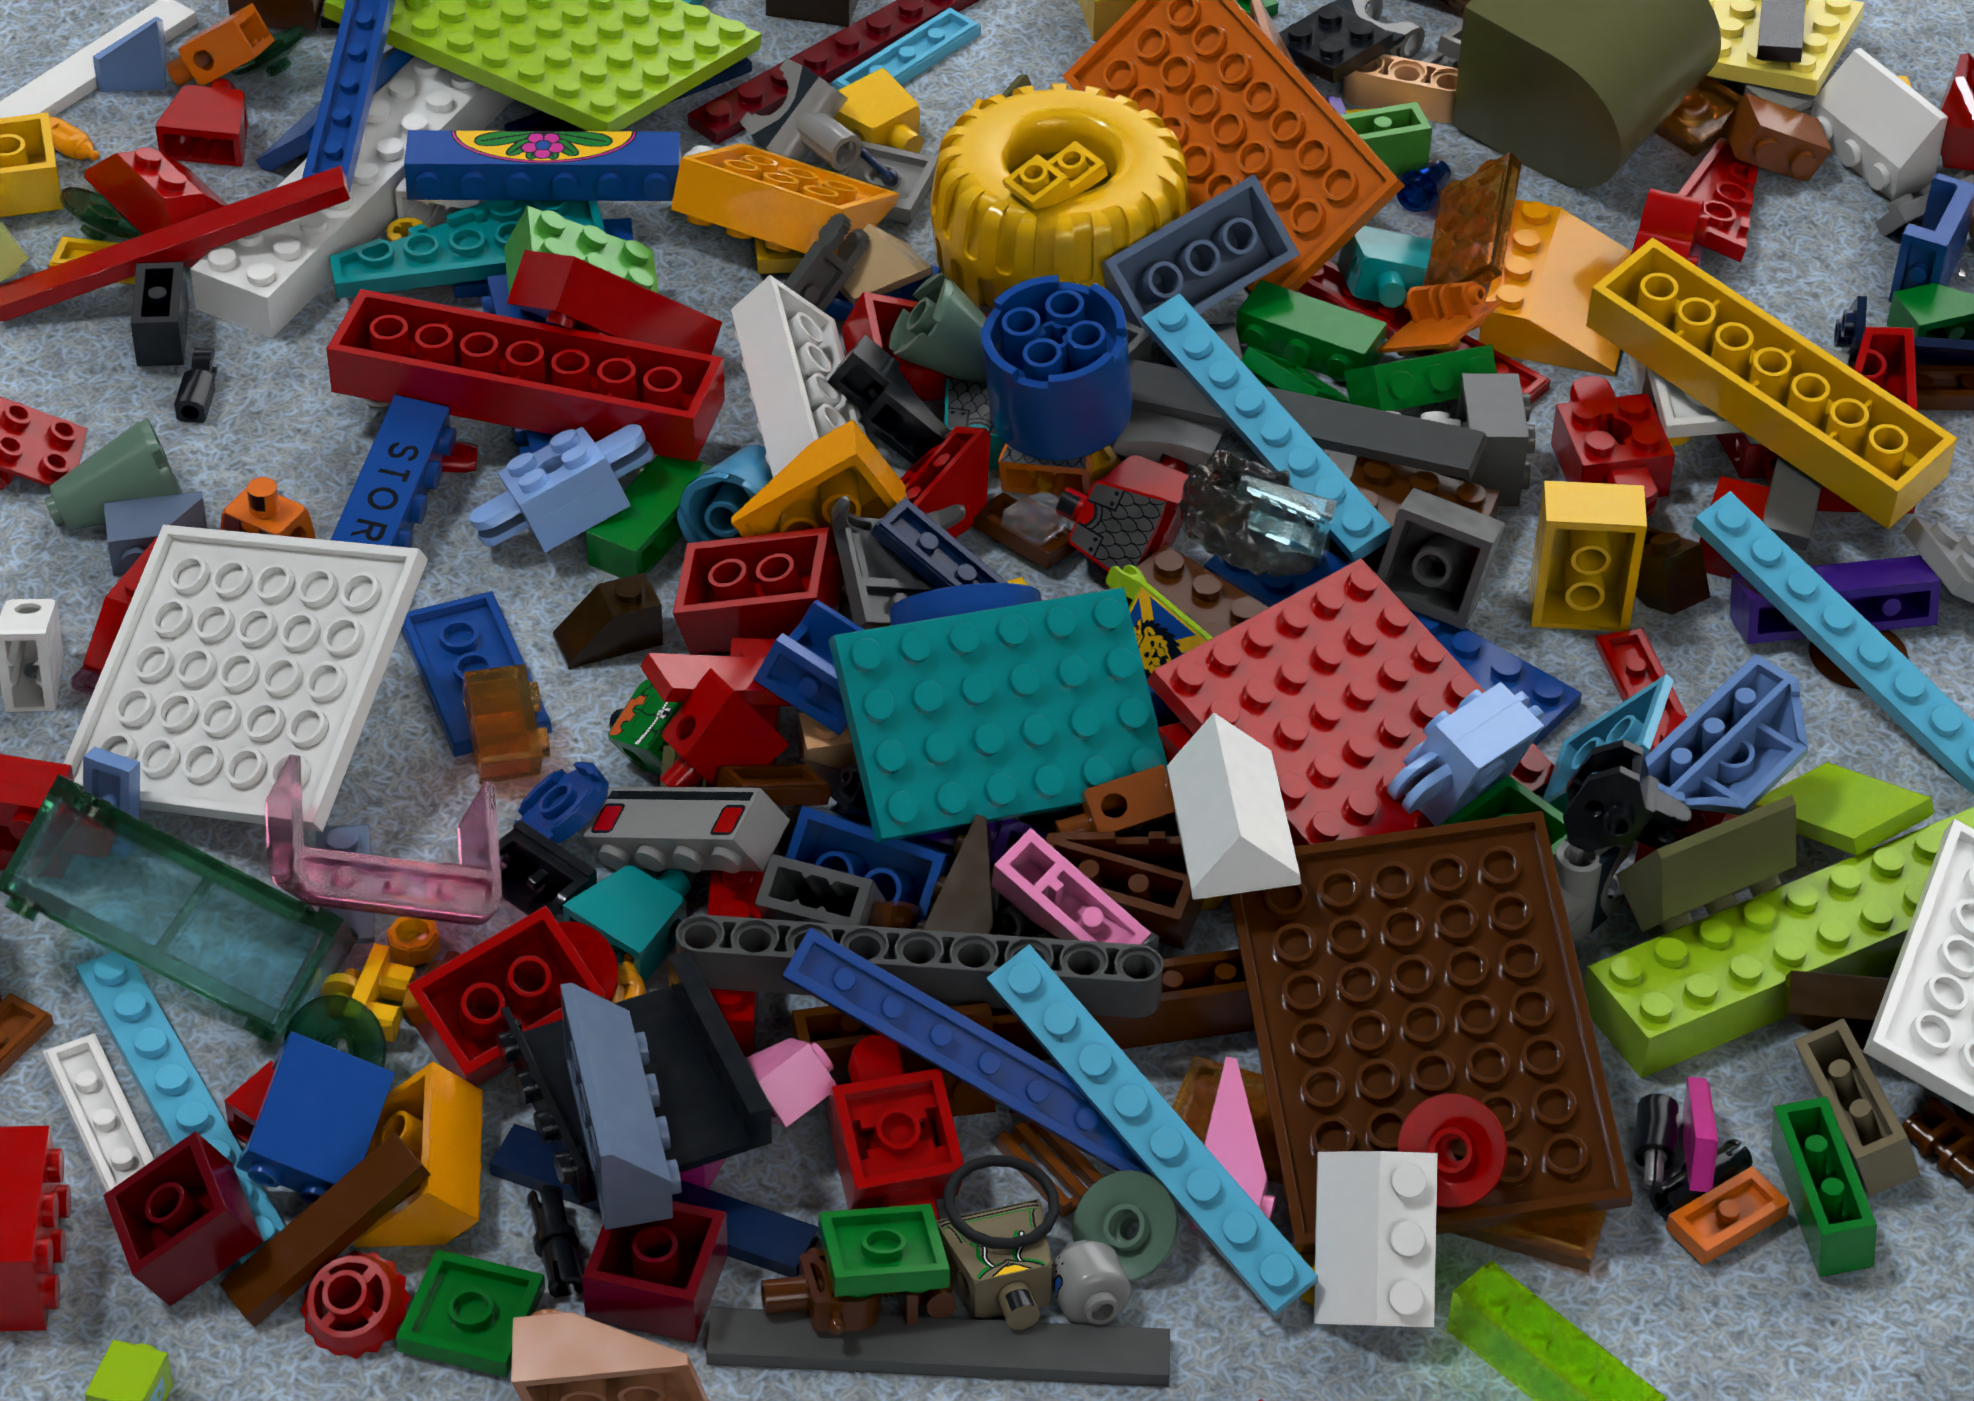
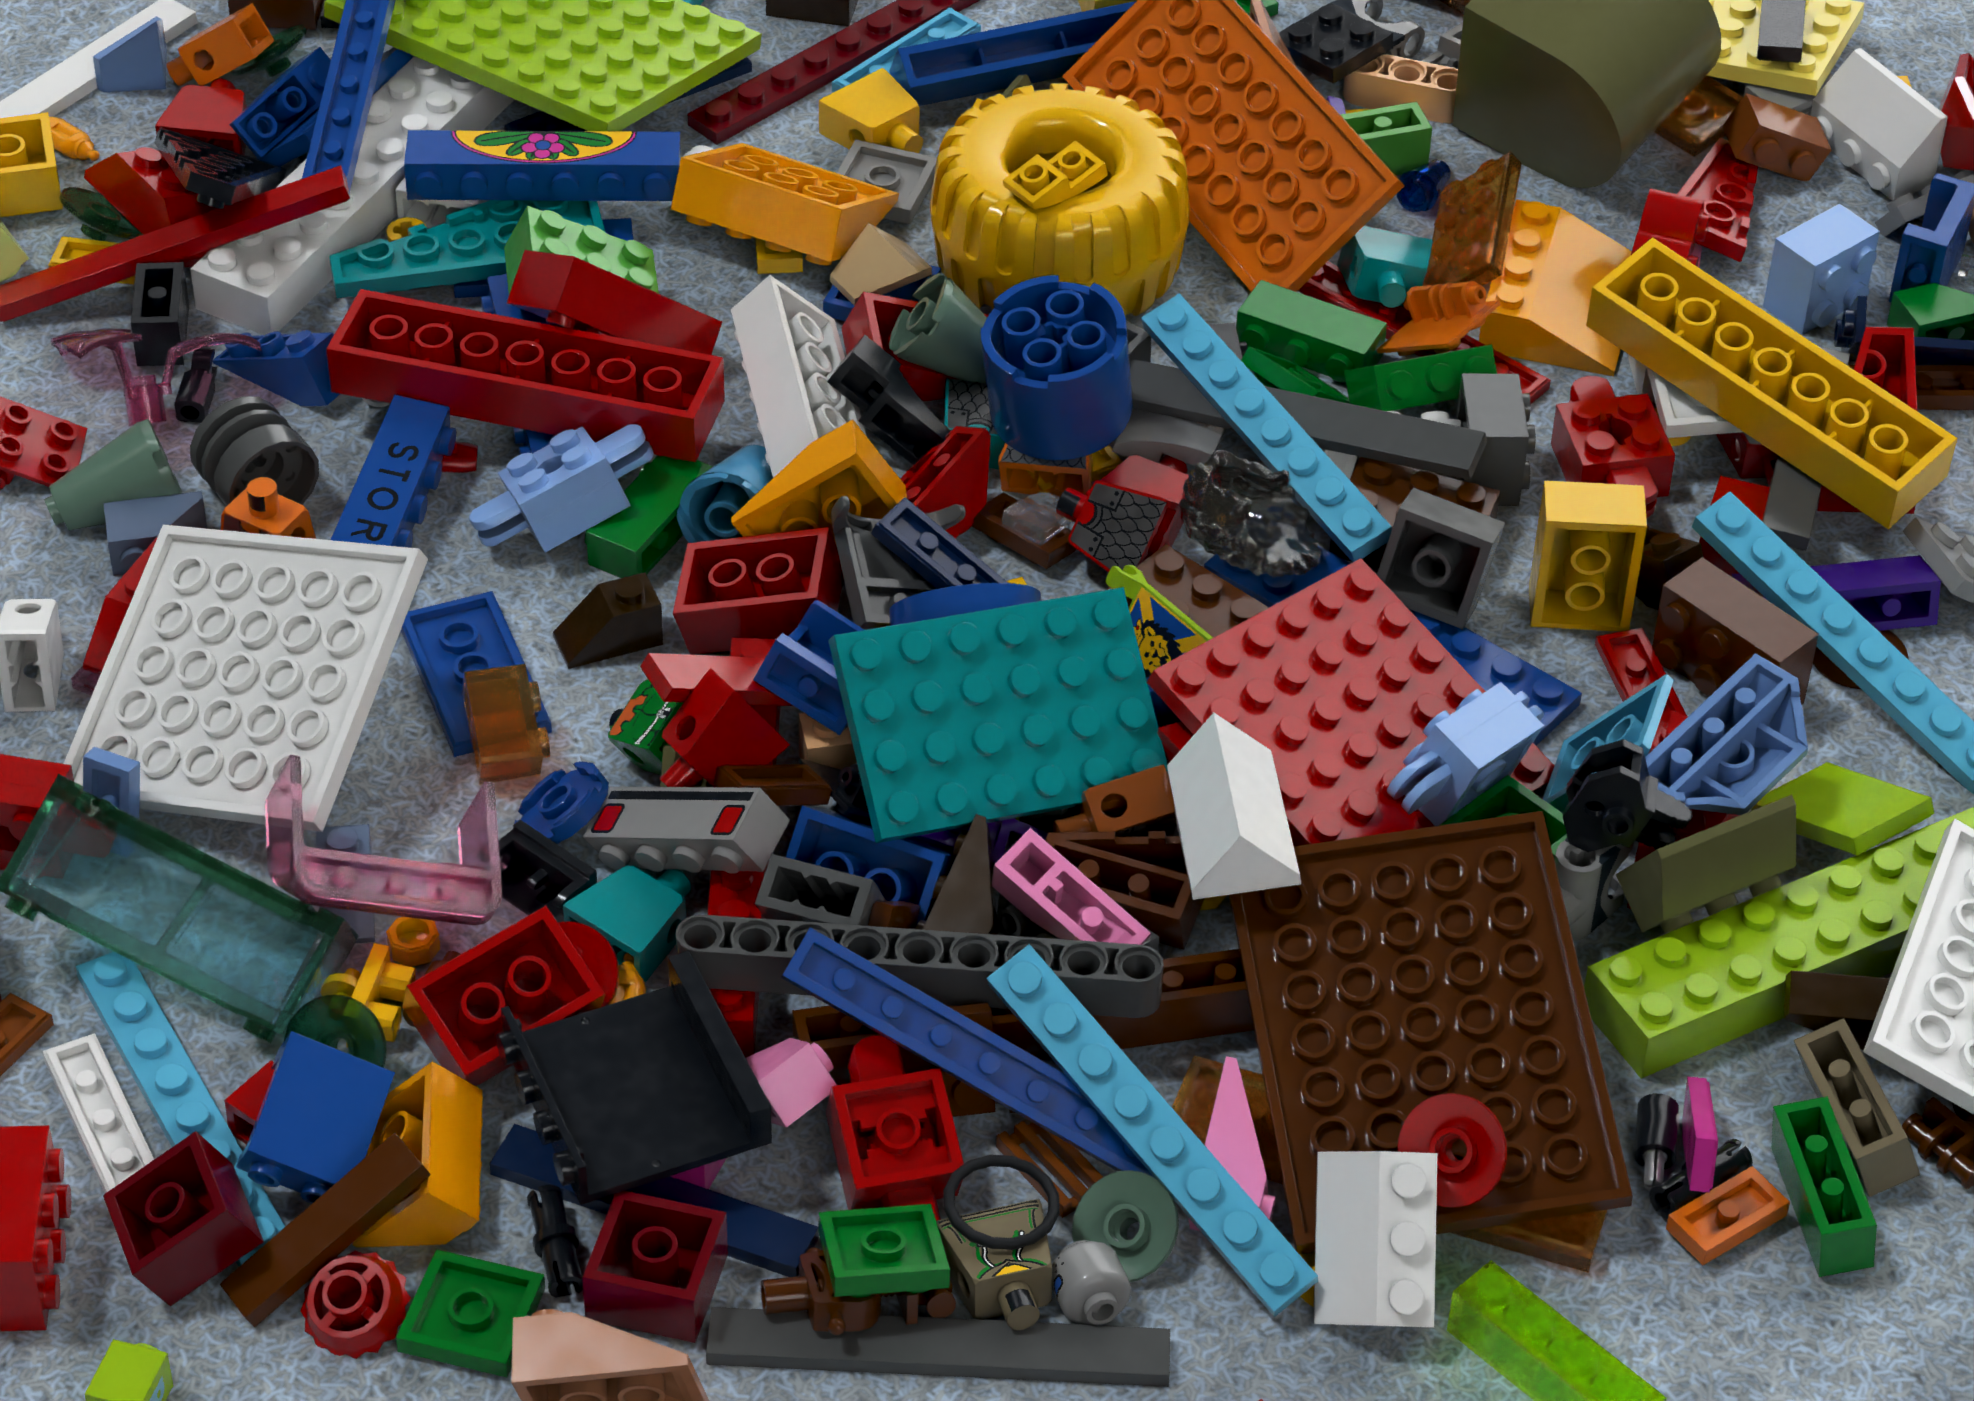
(141, 393): none -> clear pink plant
(216, 172): none -> black wing
(251, 441): none -> dark grey wheel
(283, 103): none -> blue slope
(288, 365): none -> blue slope
(617, 1110): sand blue slope -> none
(806, 121): light grey connector -> none
(823, 272): dark grey hinge -> none
(889, 177): dark blue hinge -> none
(997, 56): none -> blue brick
(1202, 254): sand blue slope -> none
(1303, 504): clear light blue slope -> none
(1716, 624): none -> reddish brown brick
(1820, 268): none -> light blue brick

